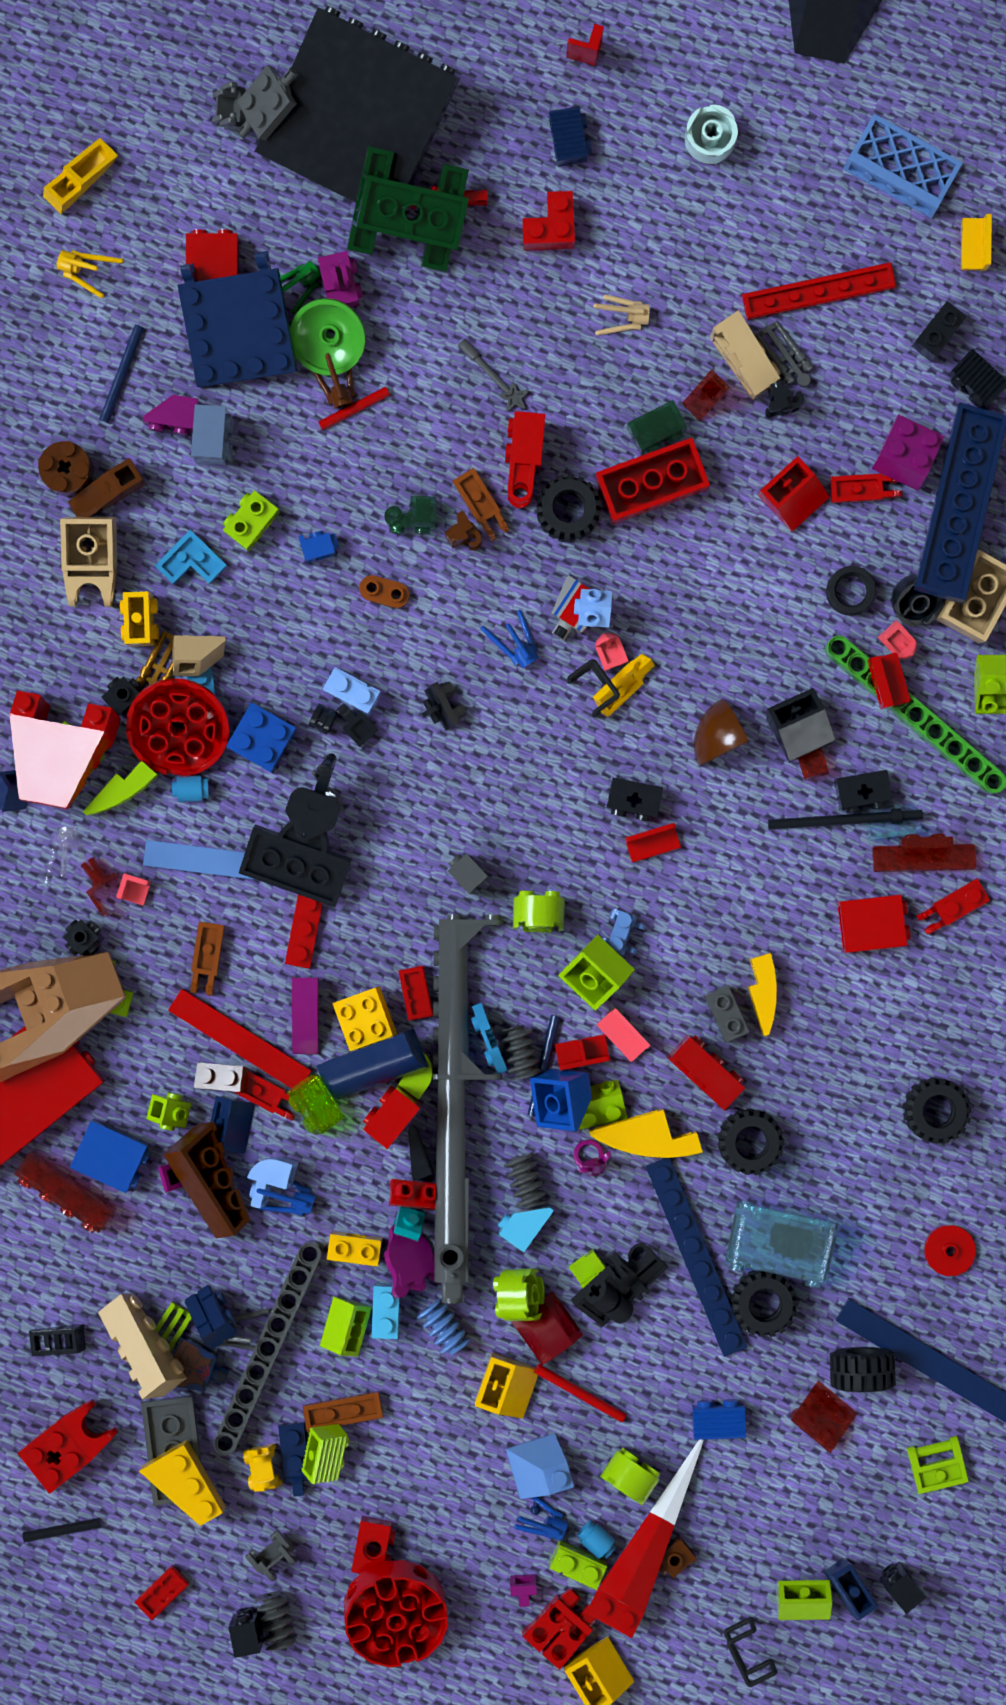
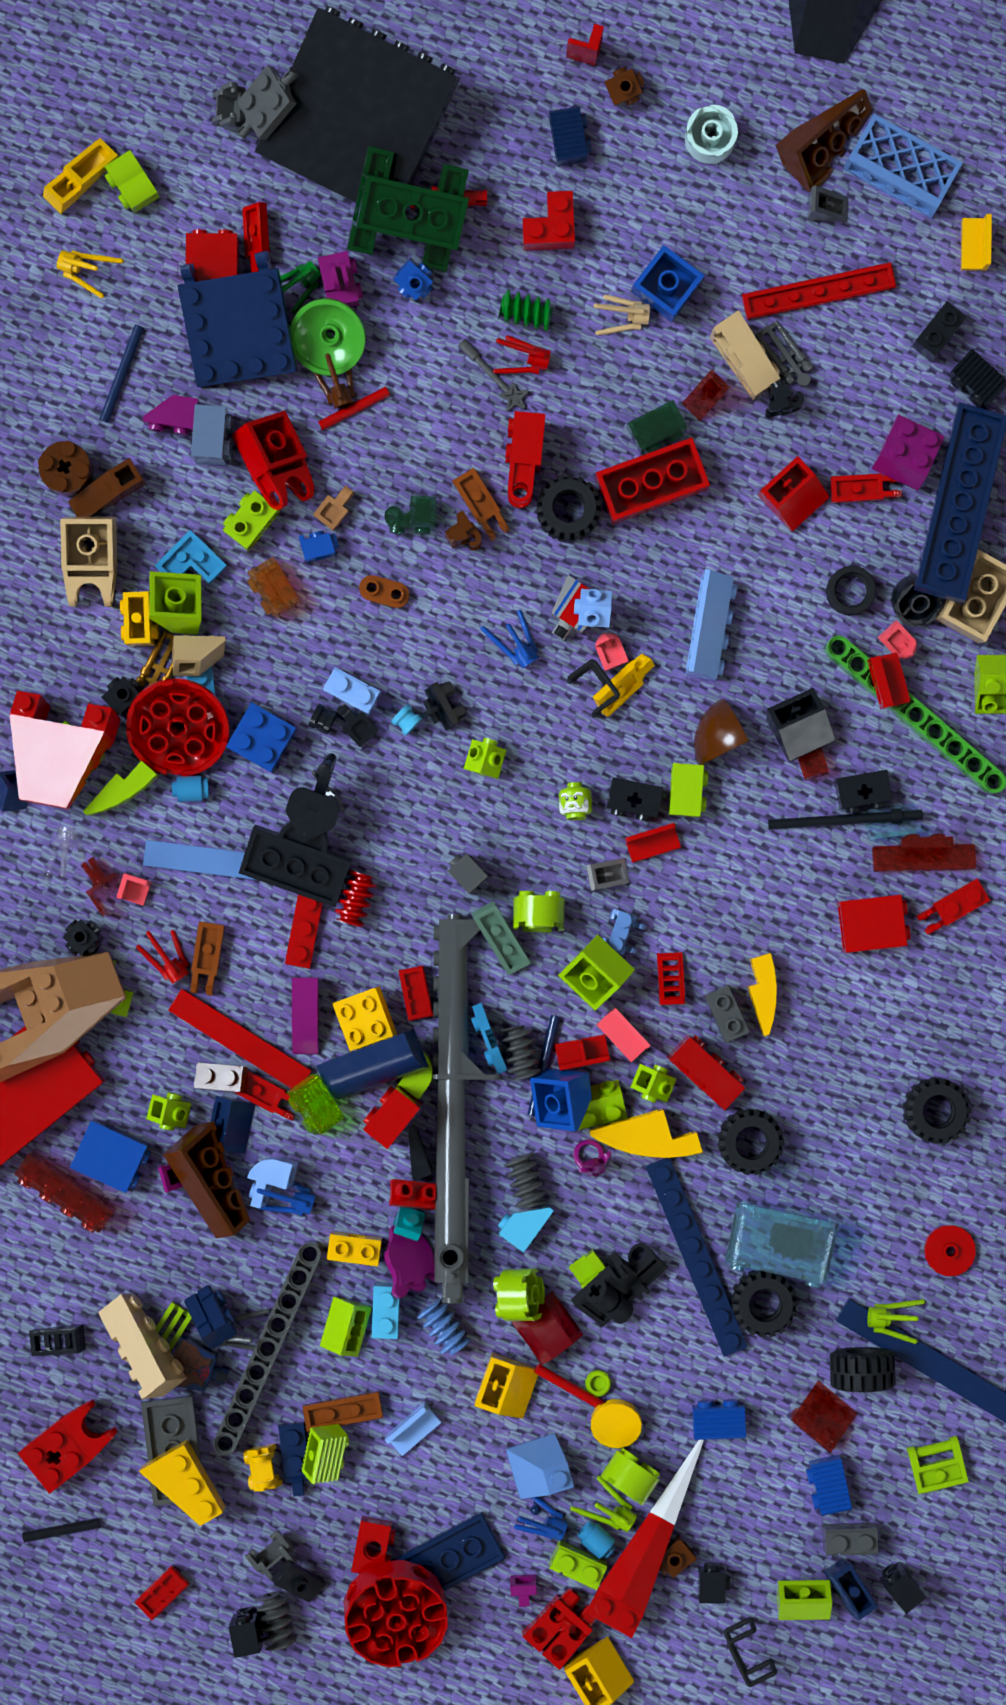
(131, 181): none -> lime brick
(174, 969): none -> red plant
(175, 601): none -> lime slope
(255, 231): none -> red hinge
(273, 587): none -> clear orange brick
(275, 458): none -> red brick
(298, 1581): none -> black plate
(332, 511): none -> medium nougat plate
(355, 898): none -> red piece
(406, 719): none -> medium azure wheel
(411, 270): none -> blue brick
(413, 1429): none -> light blue panel
(458, 1551): none -> dark blue tile
(485, 758): none -> lime brick
(501, 938): none -> sand green plate
(526, 310): none -> green piece
(536, 356): none -> red plant
(575, 801): none -> lime head
(598, 1382): none -> lime tile
(607, 874): none -> light grey slope
(616, 90): none -> reddish brown brick
(616, 1423): none -> yellow tile
(620, 1517): none -> lime plant
(653, 1083): none -> lime brick
(667, 283): none -> blue brick
(680, 978): none -> red slope
(686, 790): none -> lime brick
(709, 625): none -> light blue slope
(712, 1583): none -> black brick
(814, 145): none -> reddish brown wedge
(826, 205): none -> dark grey slope
(829, 1485): none -> blue brick
(850, 1538): none -> dark grey brick
(879, 1317): none -> lime plant

